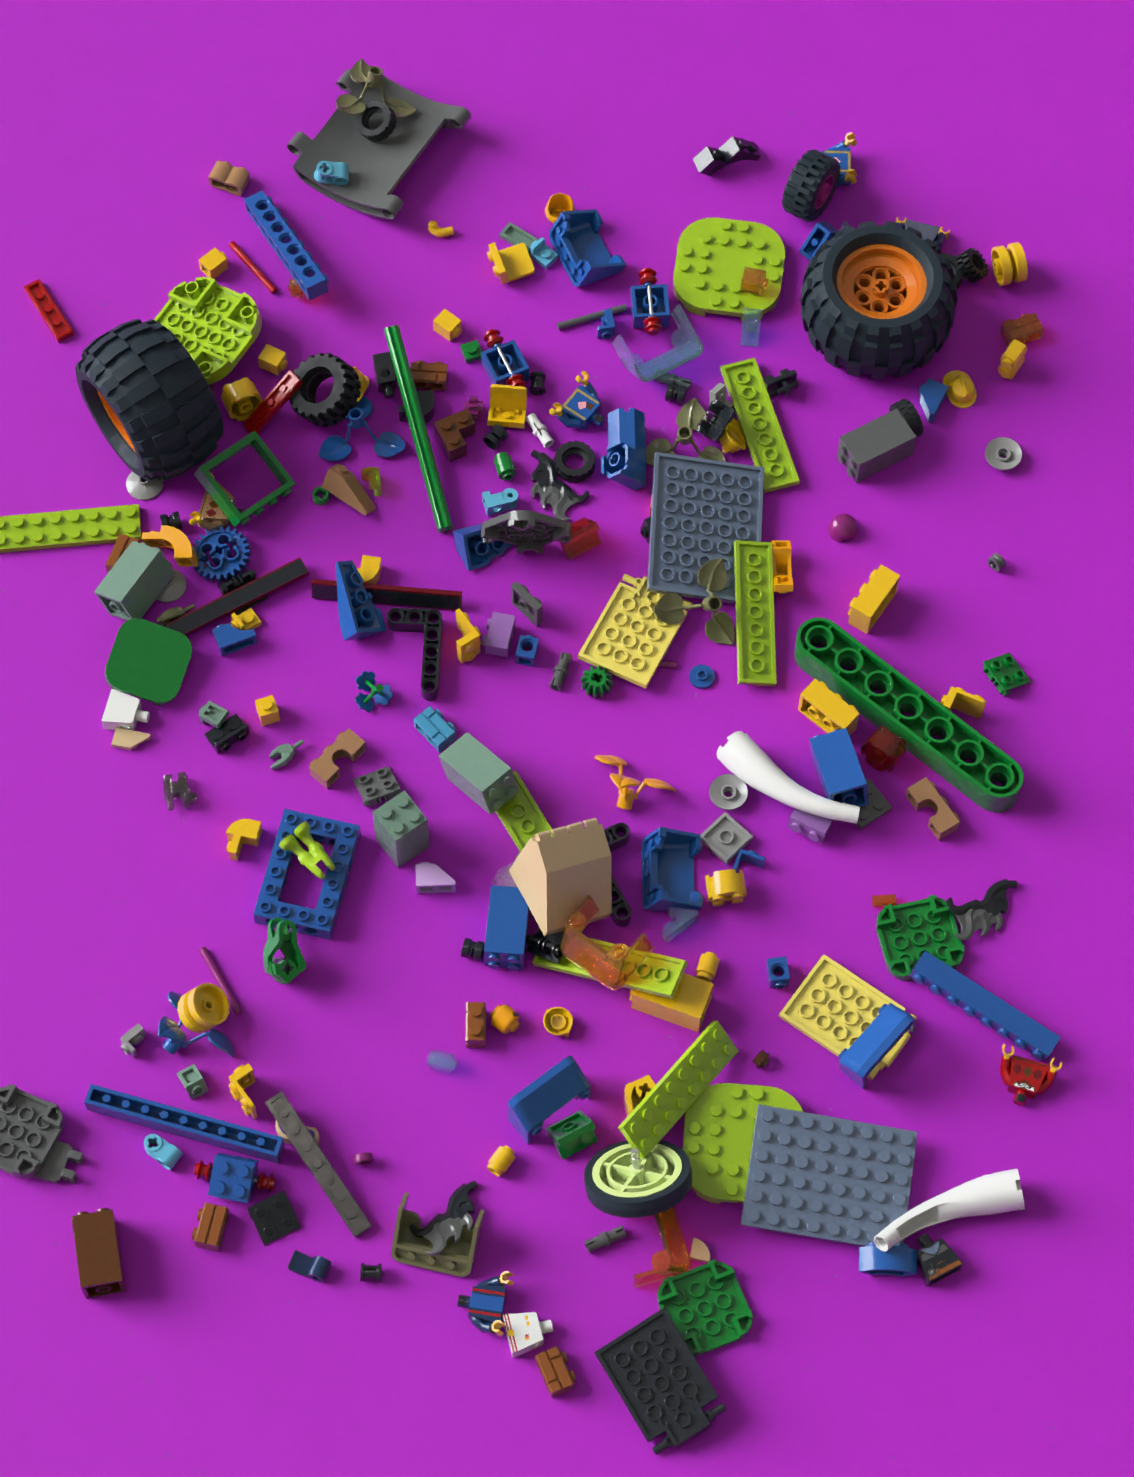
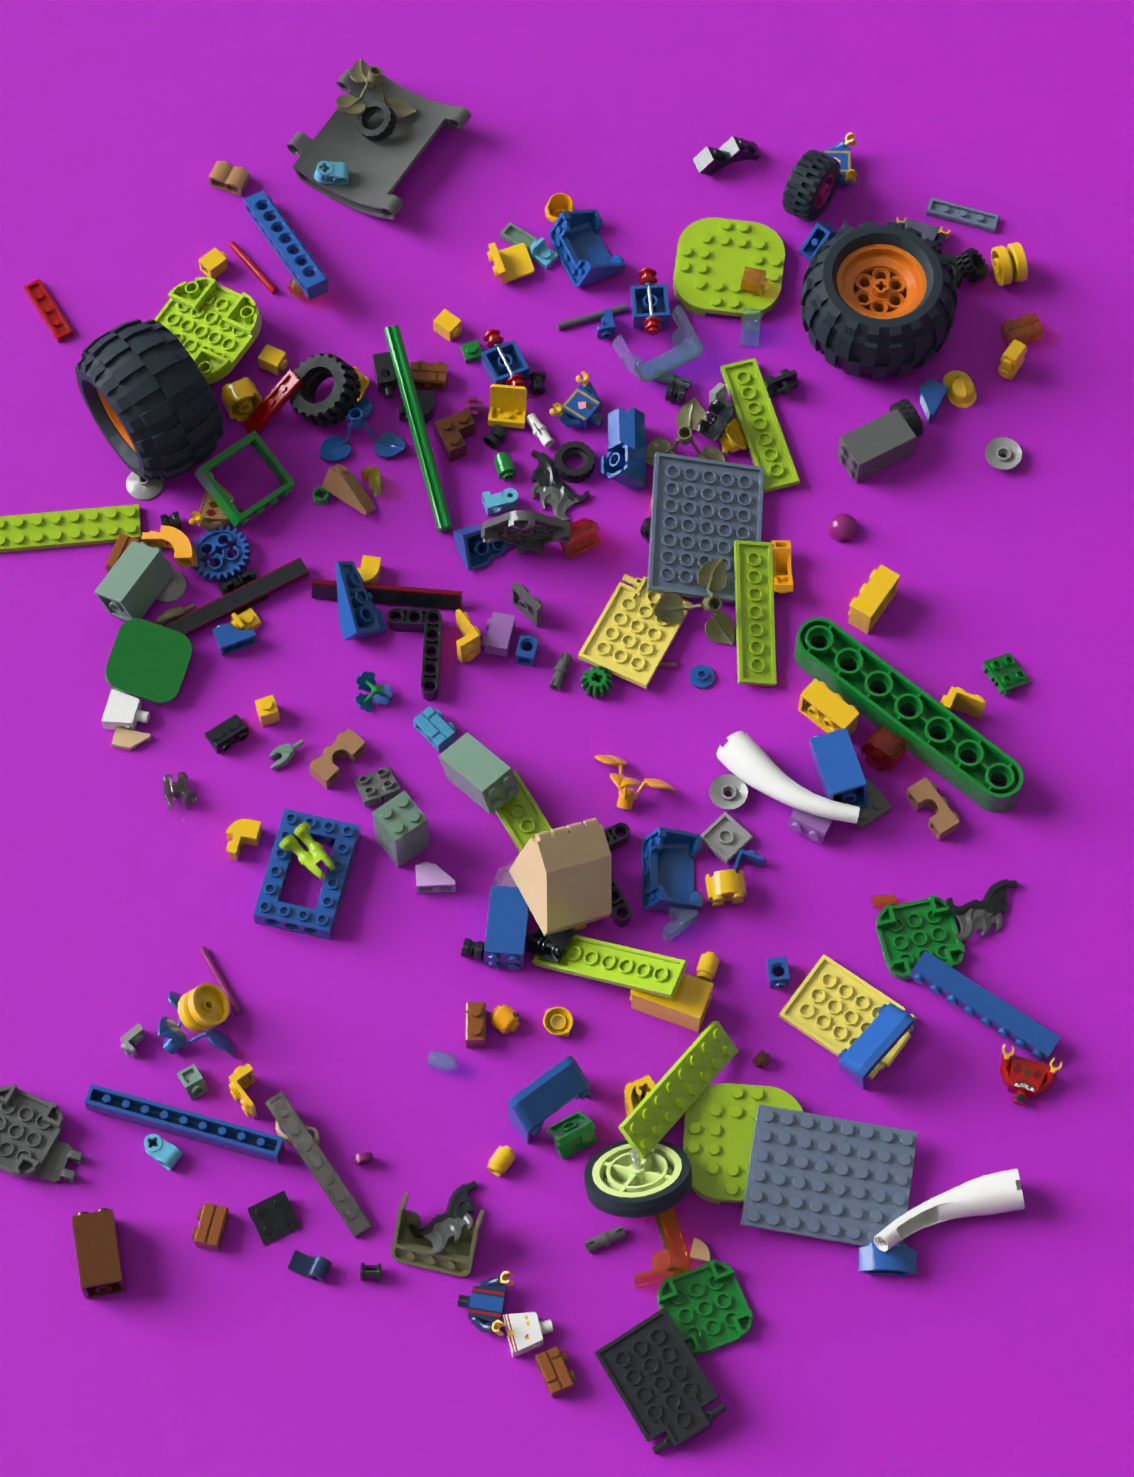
(212, 714): sand green bracket -> none
(233, 1177): blue brick -> none
(293, 963): green piece -> none
(438, 231): yellow arm -> none
(608, 967): clear orange windscreen -> none
(936, 1260): black torso -> none
(962, 215): none -> sand blue tile
(996, 562): dark grey bush -> none

